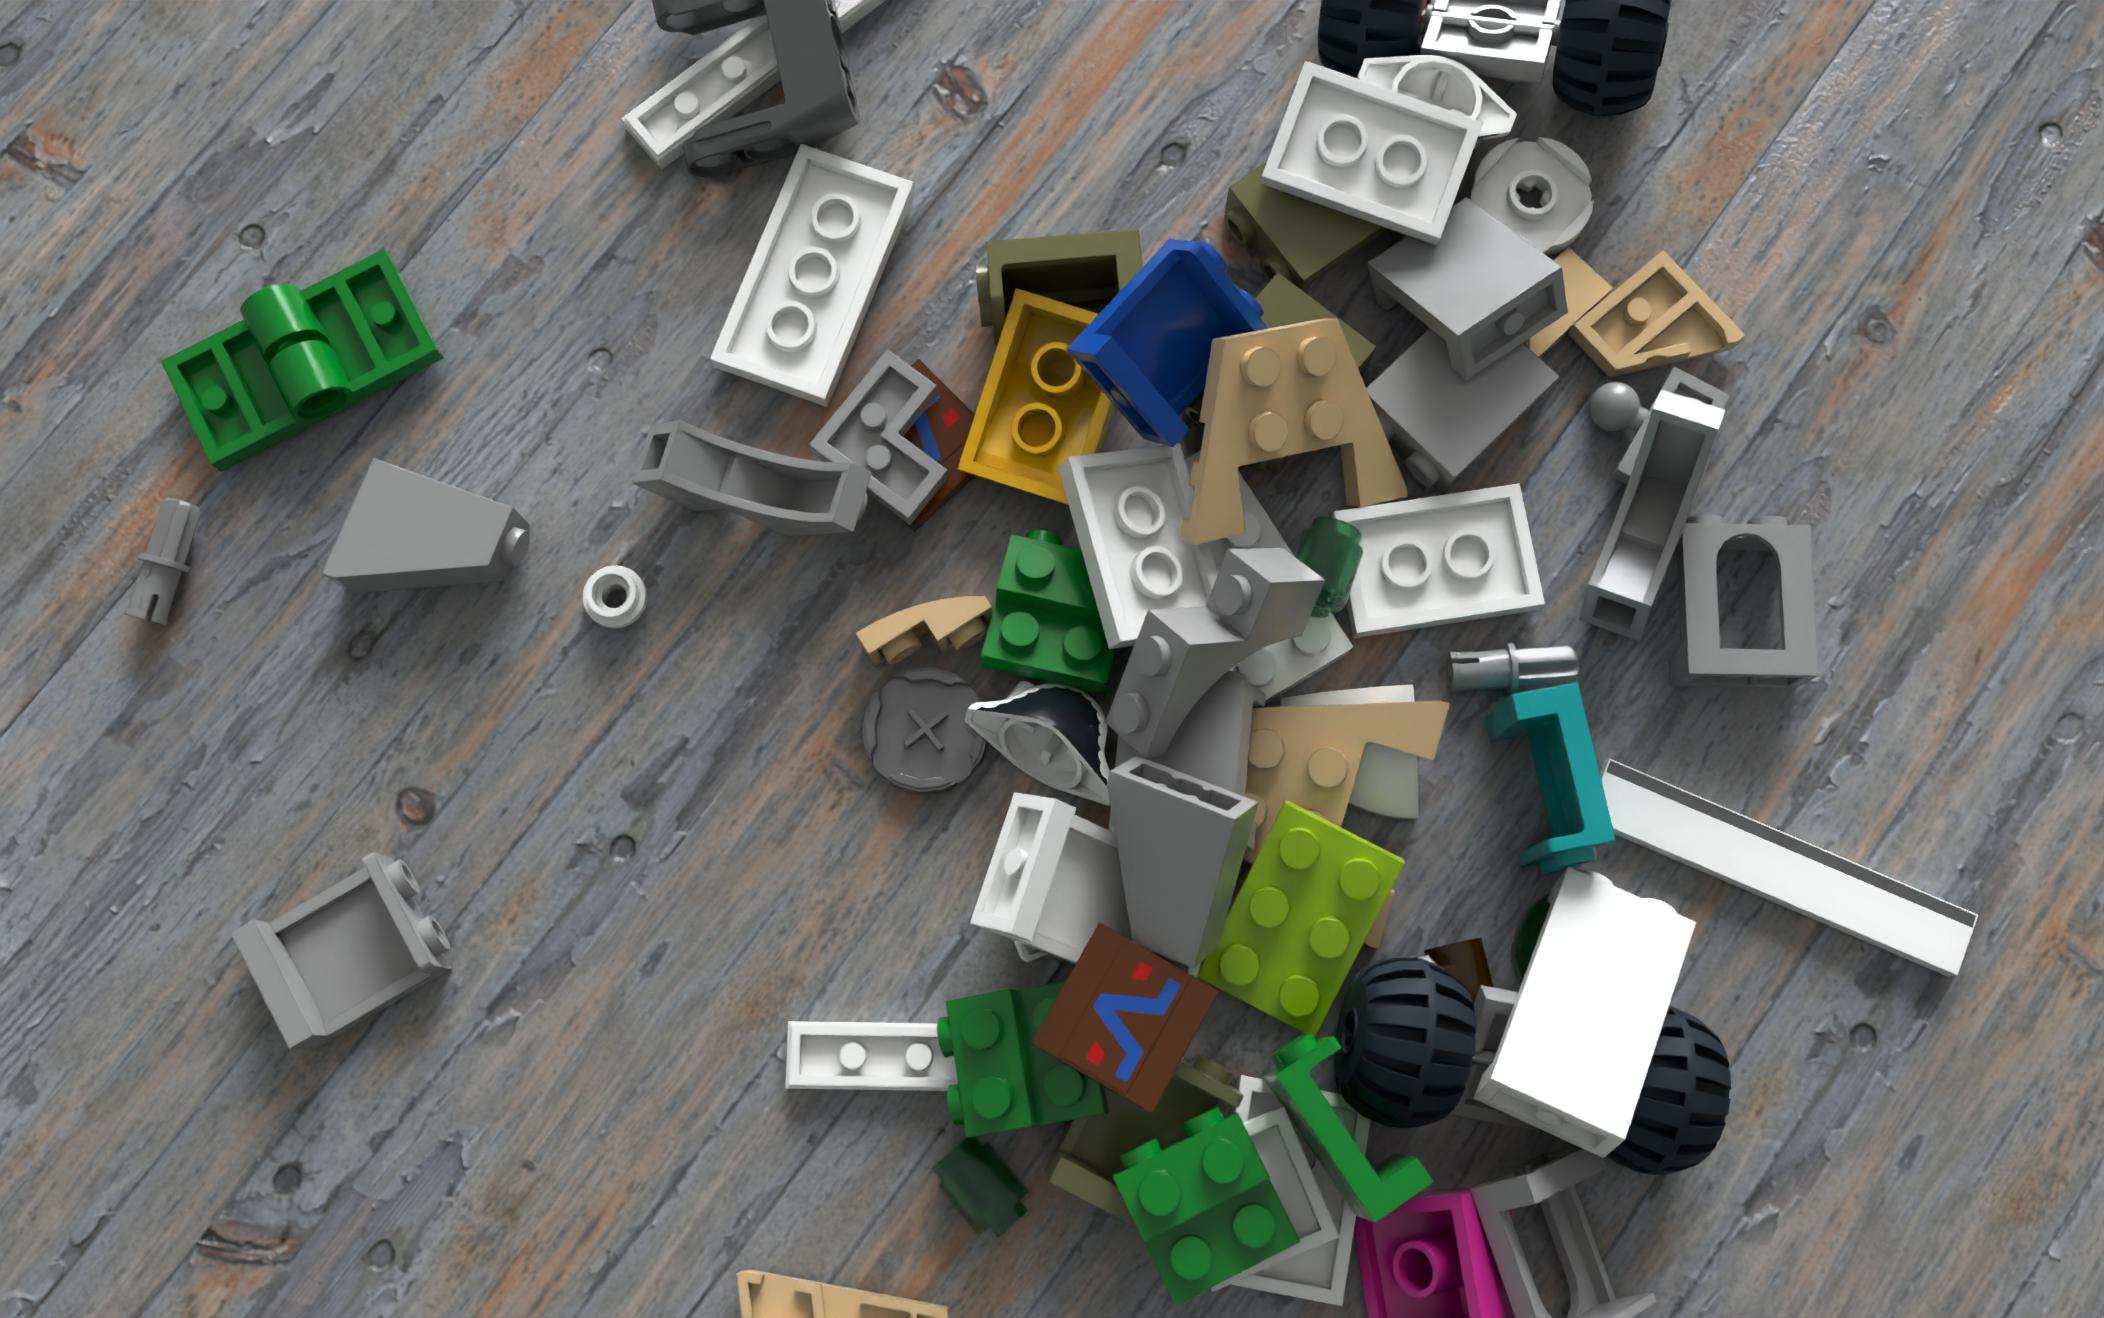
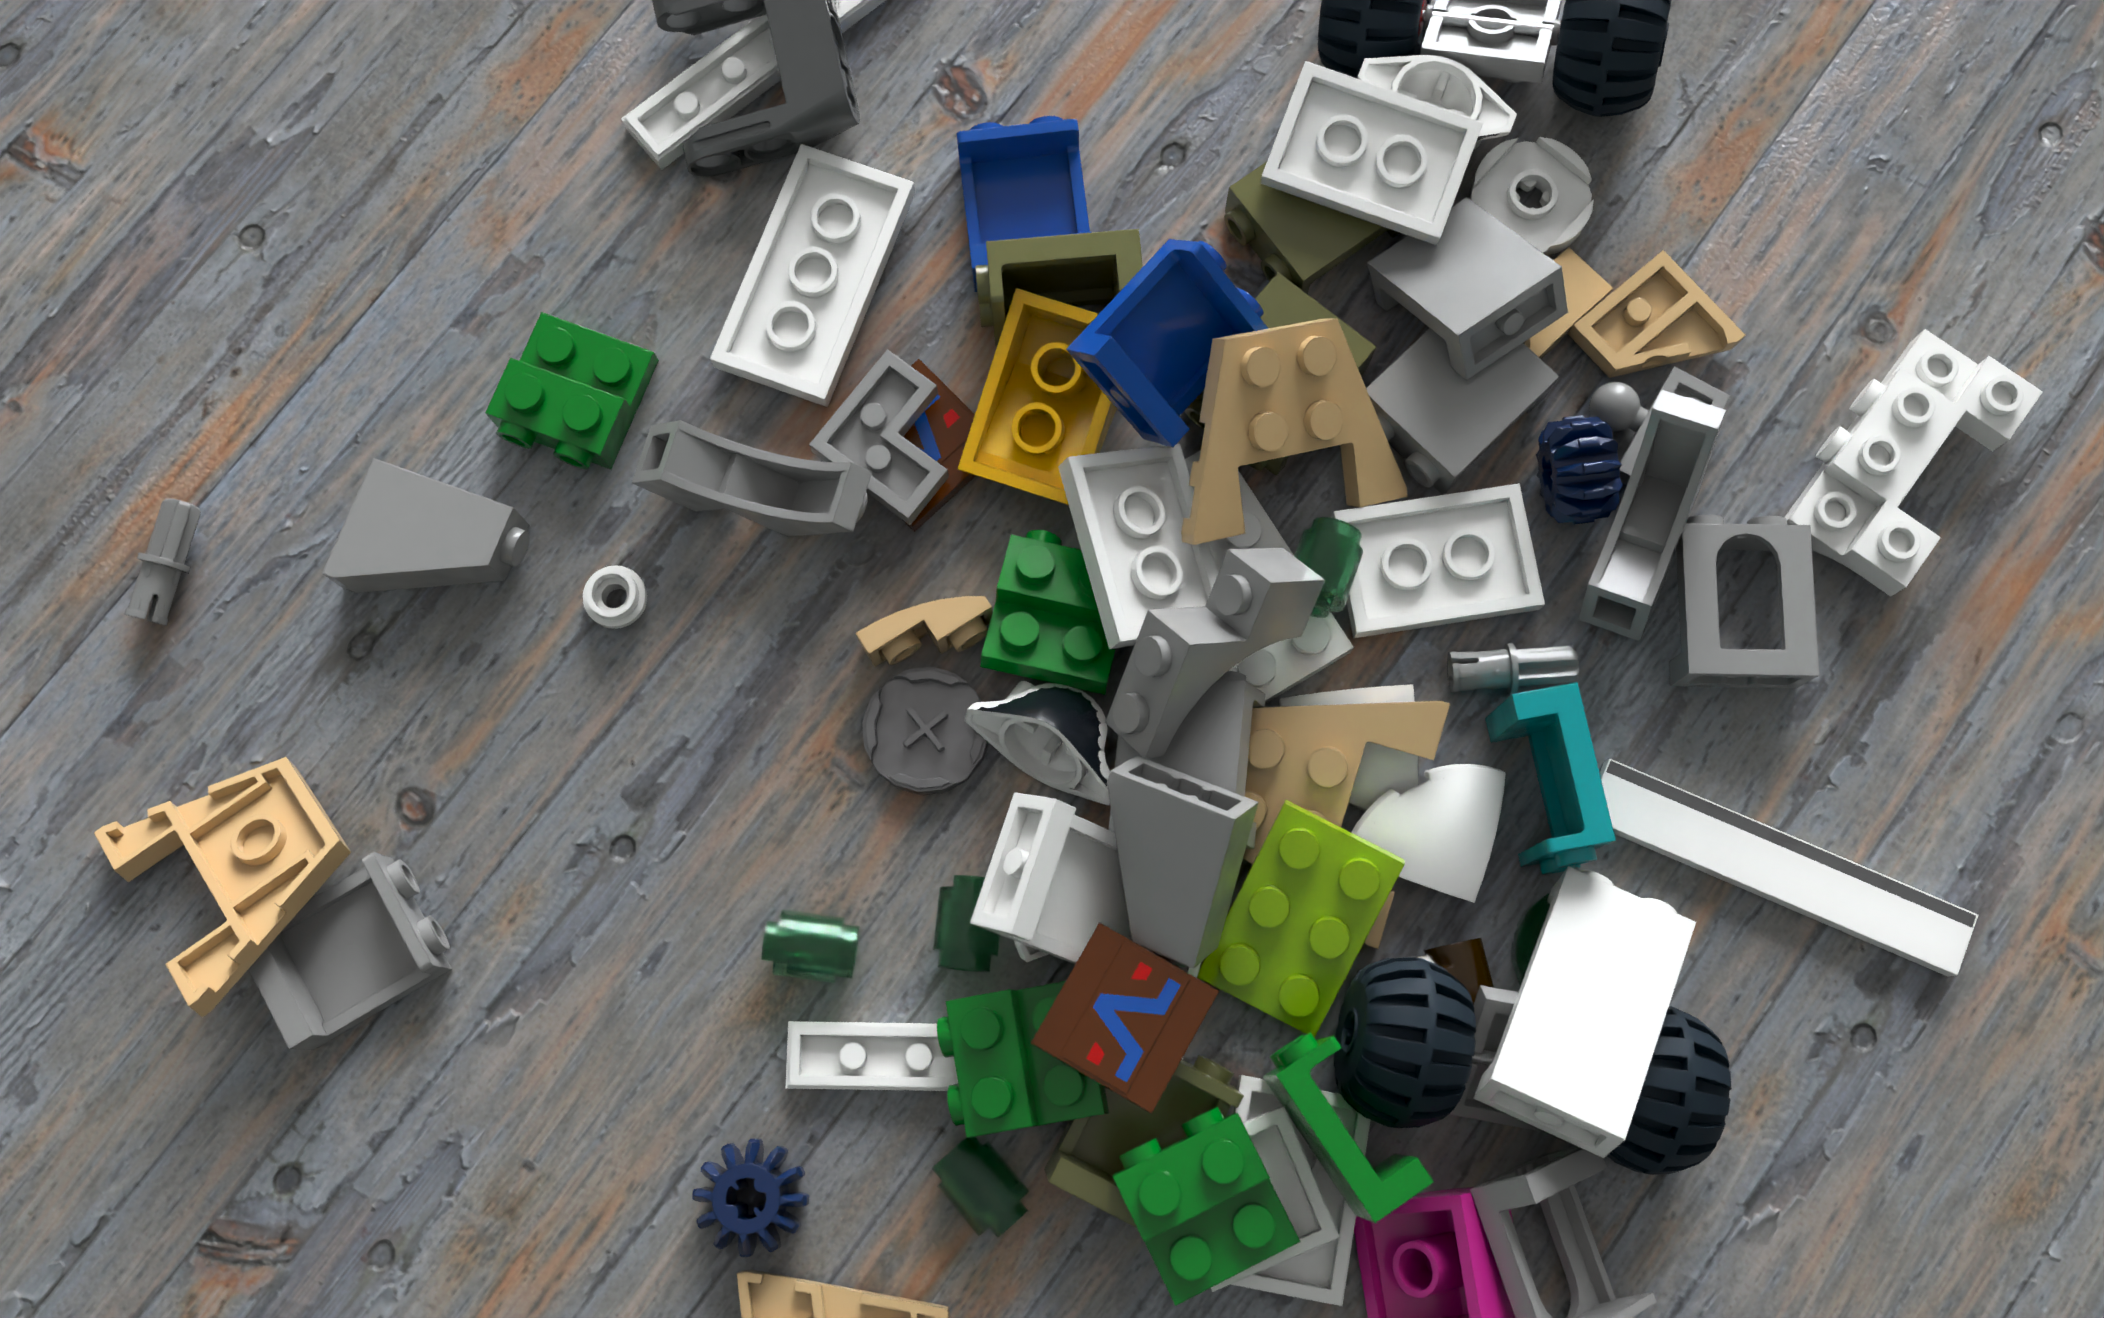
(260, 852): none -> tan wing
(300, 358): green plate -> none
(572, 392): none -> green plate
(734, 1214): none -> dark blue gear
(811, 946): none -> clear green brick
(955, 938): none -> clear green brick
(1021, 182): none -> blue panel
(1440, 827): none -> white brick
(1578, 469): none -> dark blue gear
(1888, 447): none -> white bracket

